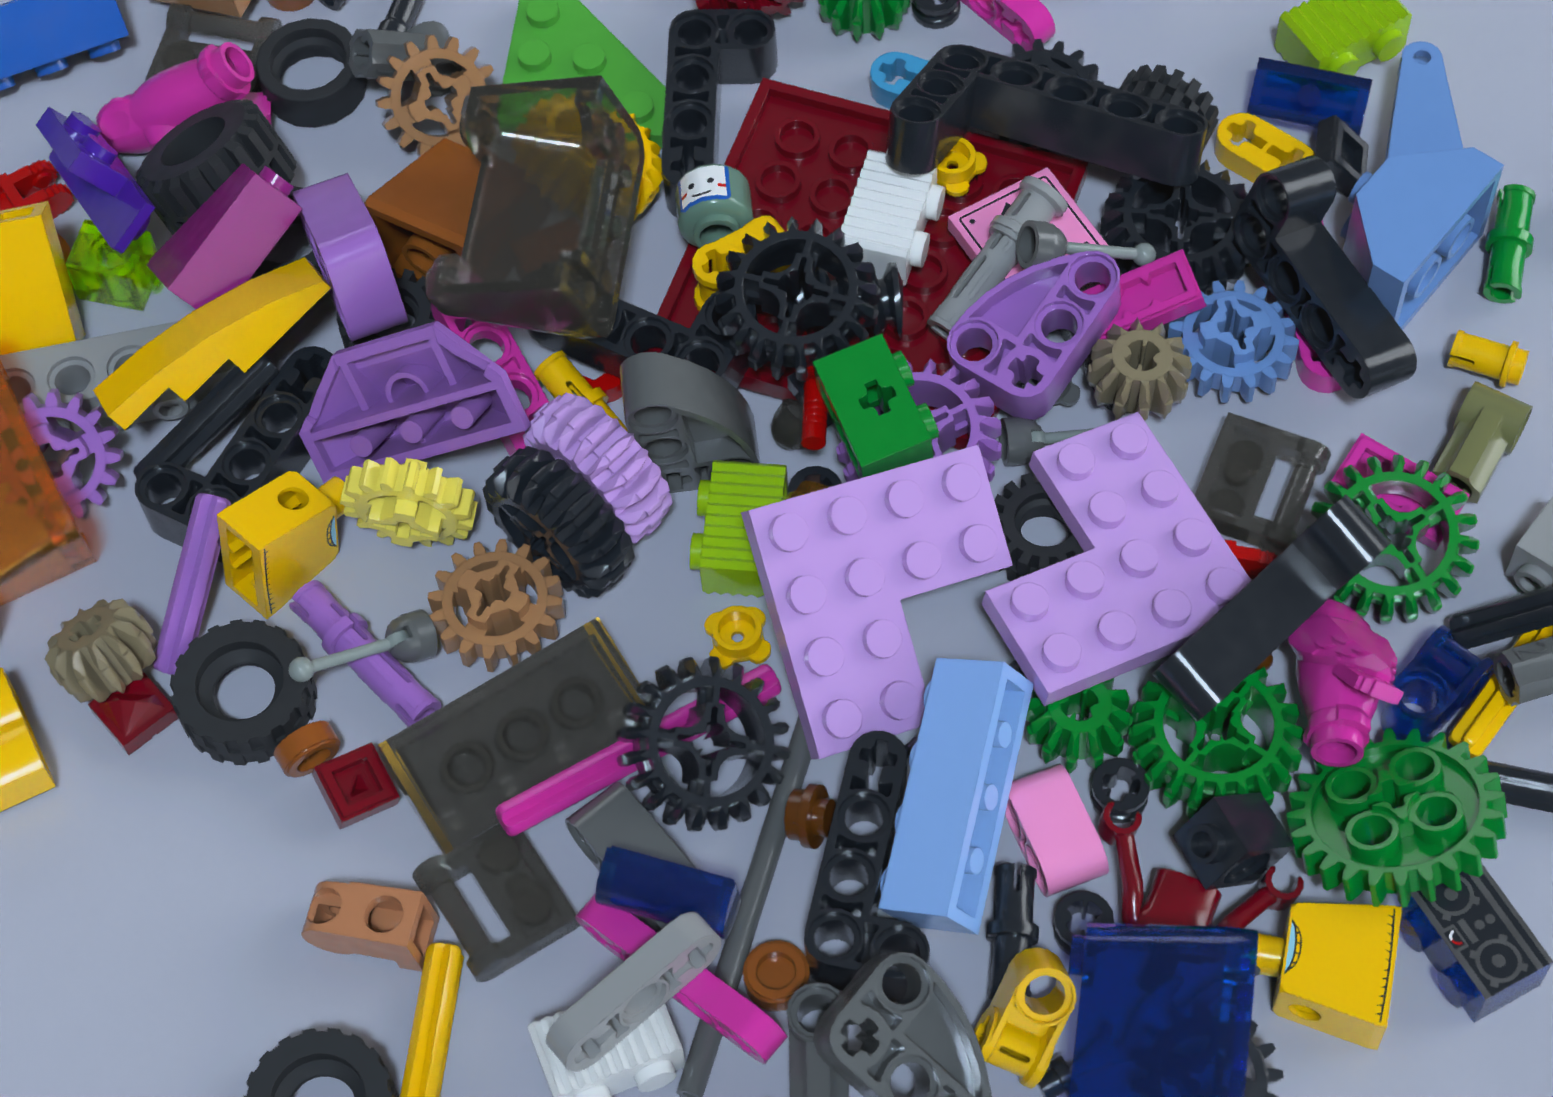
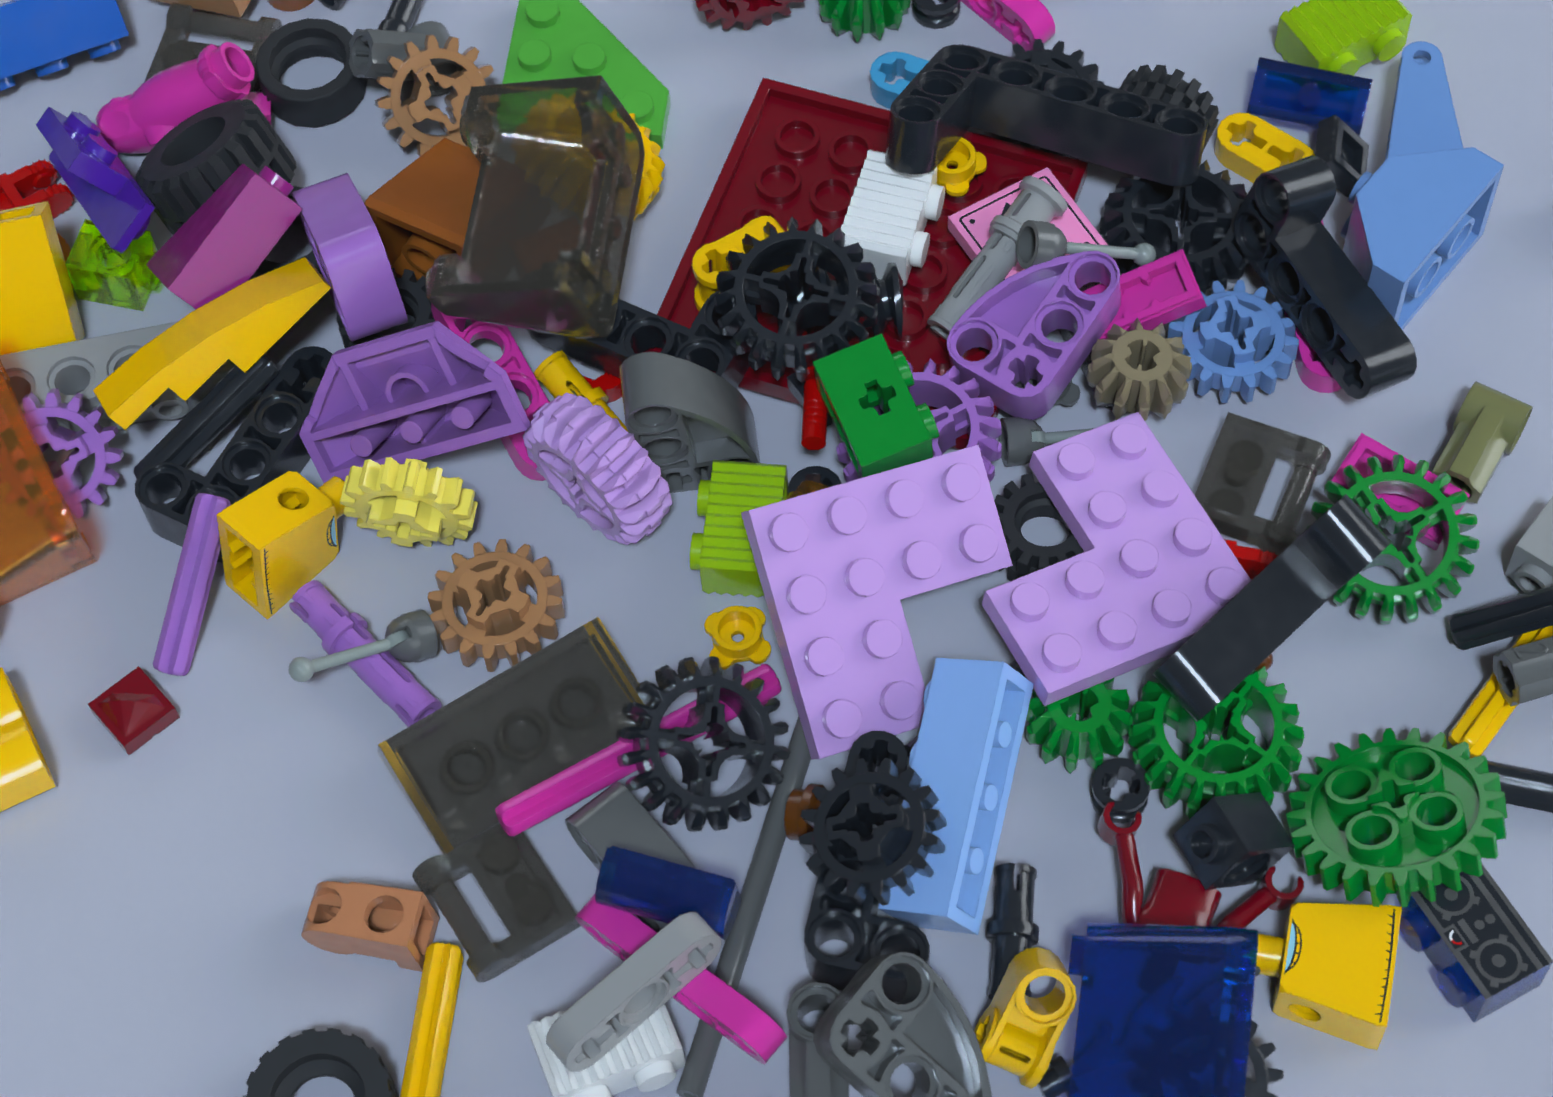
(101, 650): dark tan gear -> none
(209, 660): black tyre -> none
(307, 748): dark orange tile -> none
(355, 785): dark red tile -> none
(561, 519): black gear -> none
(702, 55): black beam -> none
(712, 203): sand green head -> none
(774, 974): dark orange tile -> none
(787, 425): clear smoke hinge -> none
(848, 817): none -> black gear
(1055, 830): bright pink beam -> none
(1078, 902): black bush -> none
(1340, 680): dark pink animal -> none
(1438, 680): clear blue piece -> none
(1488, 358): yellow pin -> none
(1509, 243): green pin -> none

